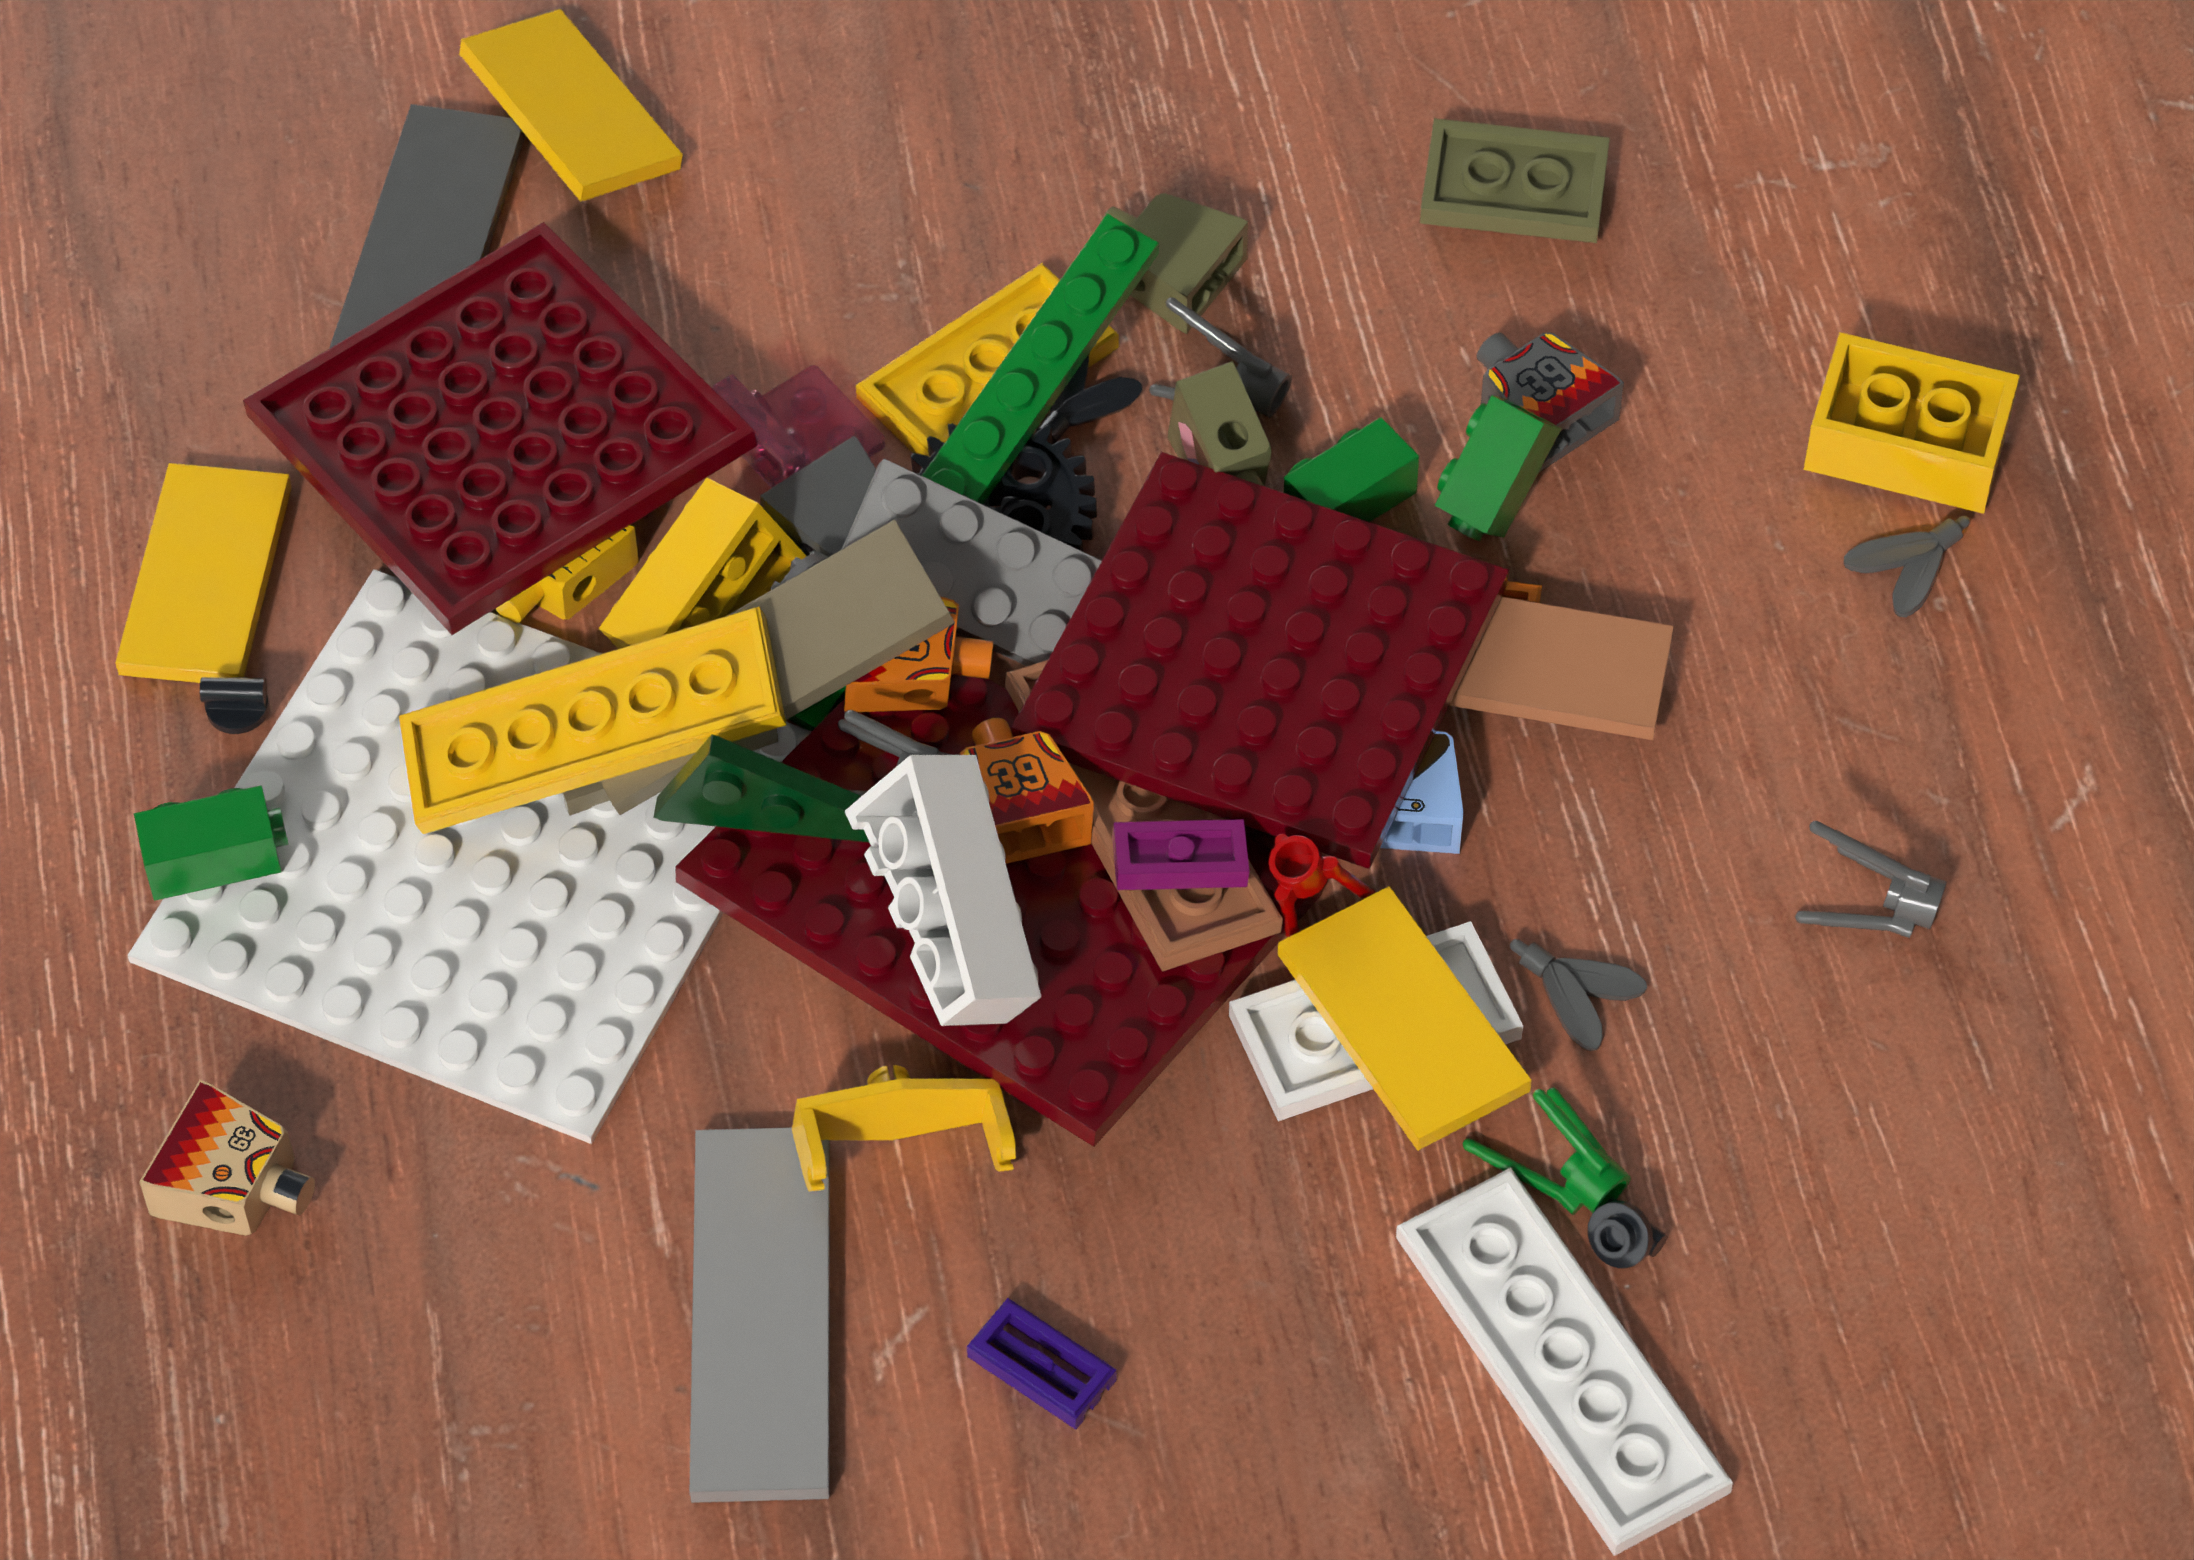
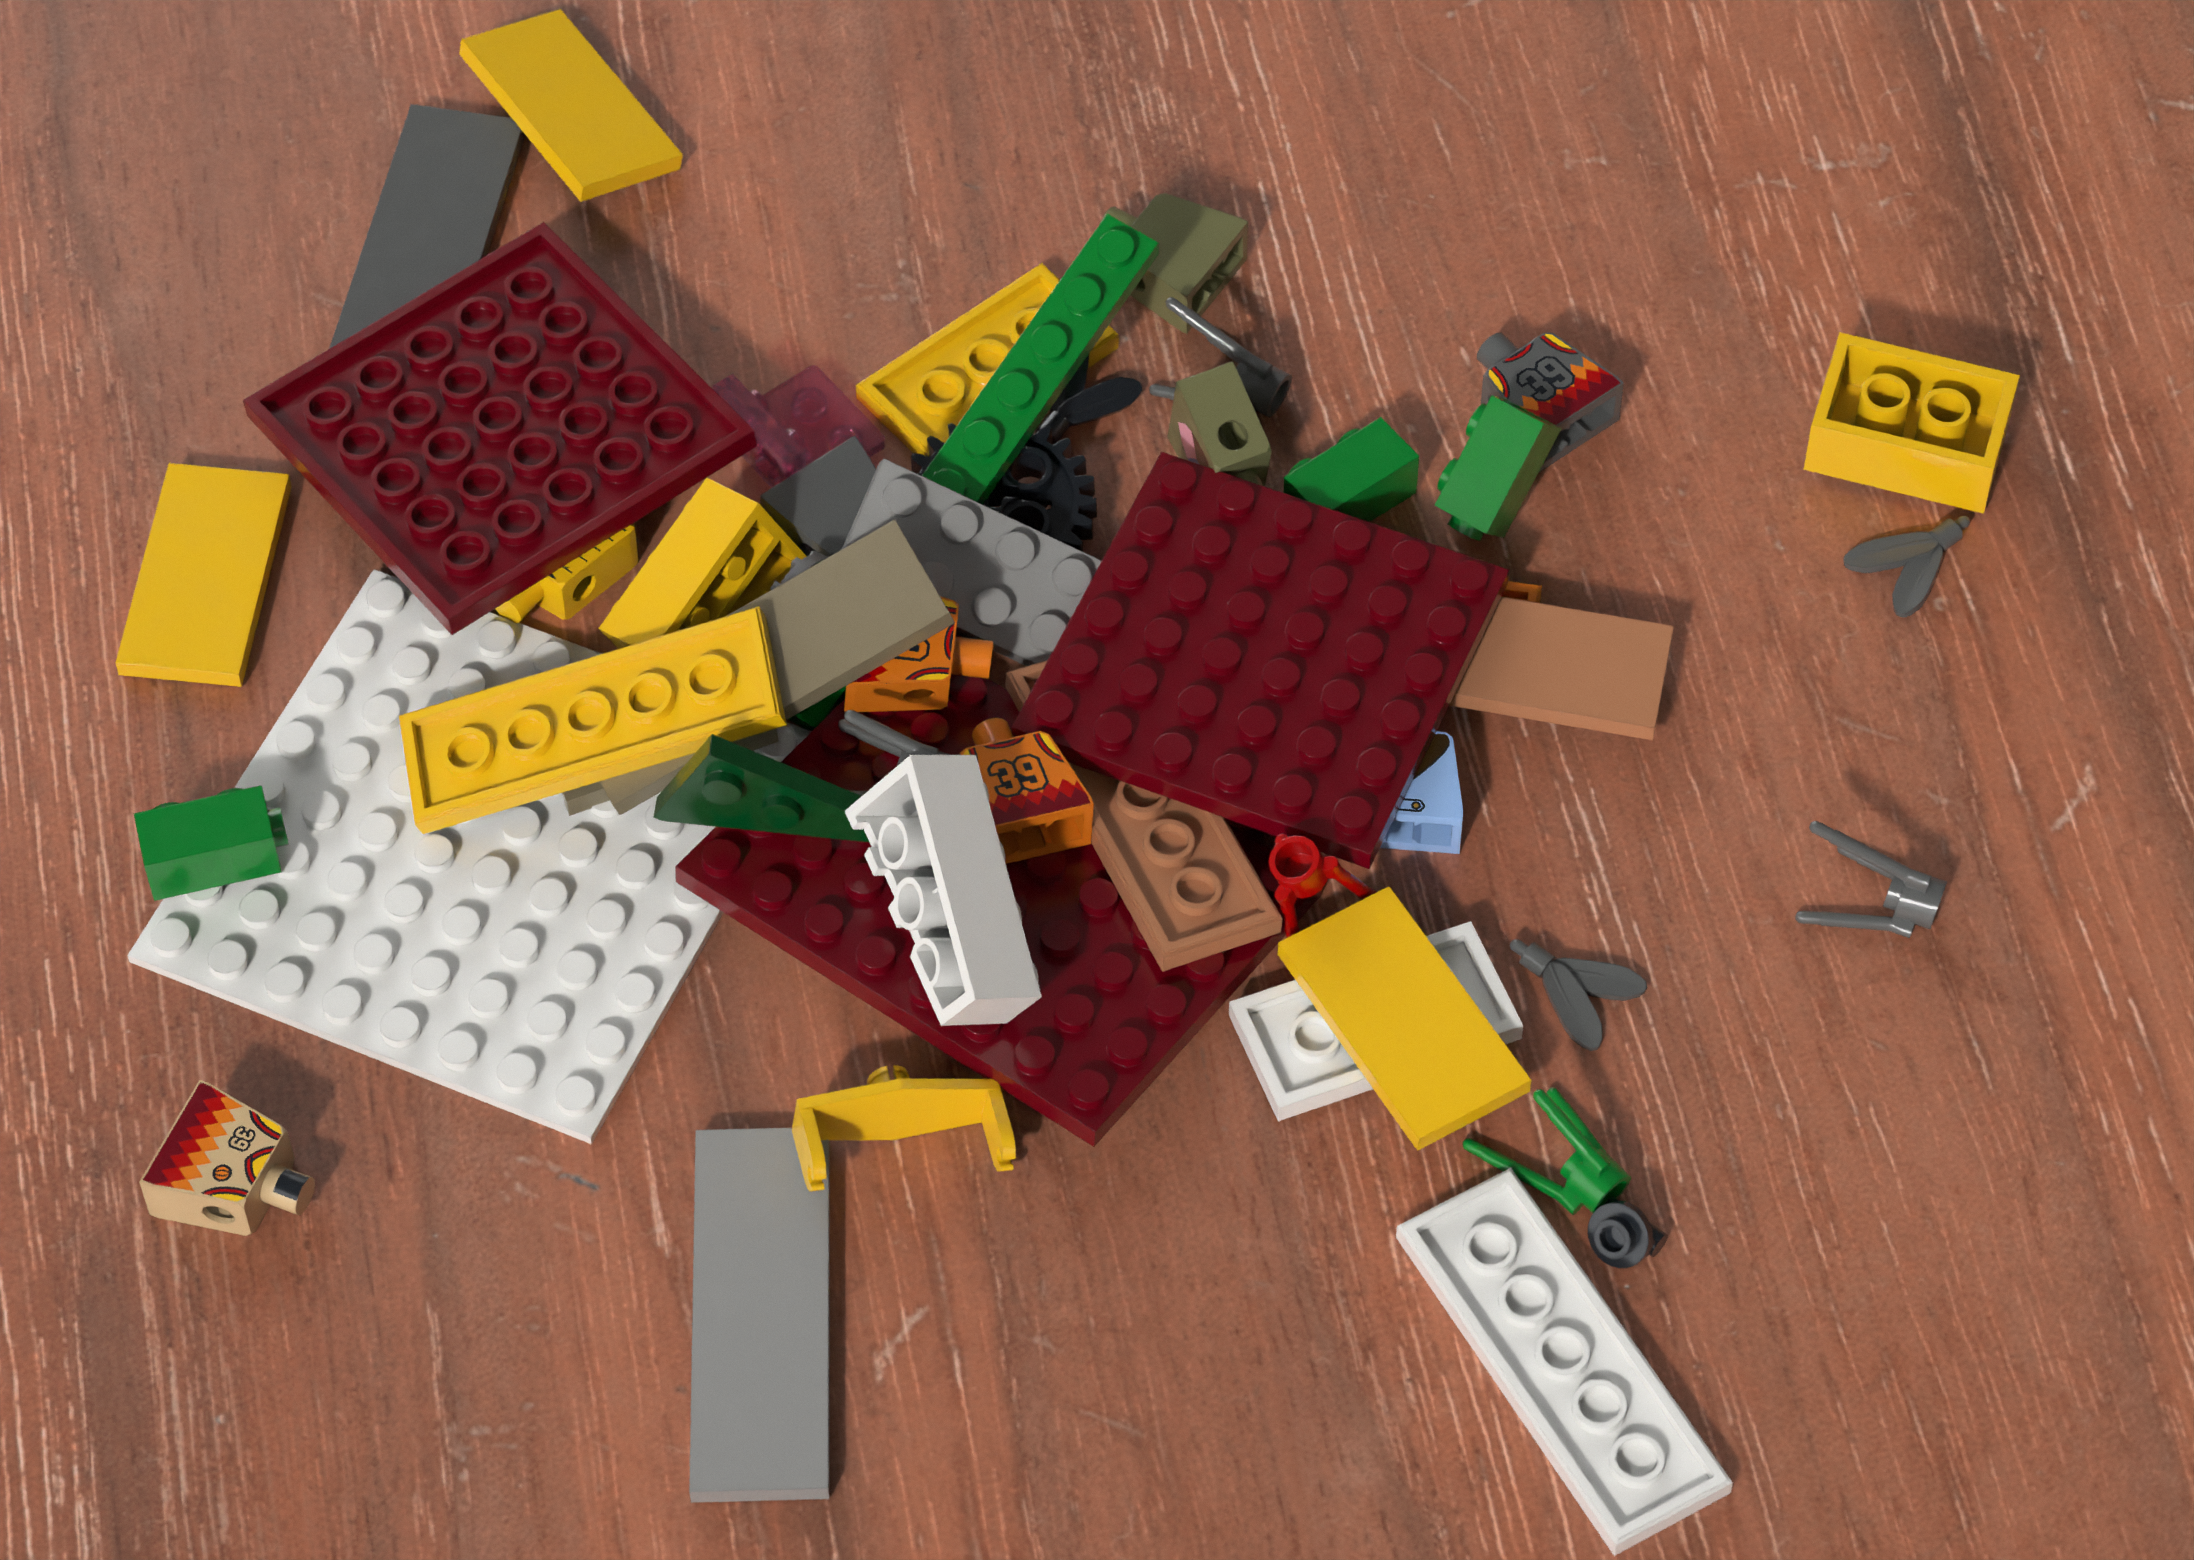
(235, 703): black plate -> none
(1027, 1383): dark purple tile -> none
(1180, 854): magenta plate -> none
(1514, 180): olive plate -> none

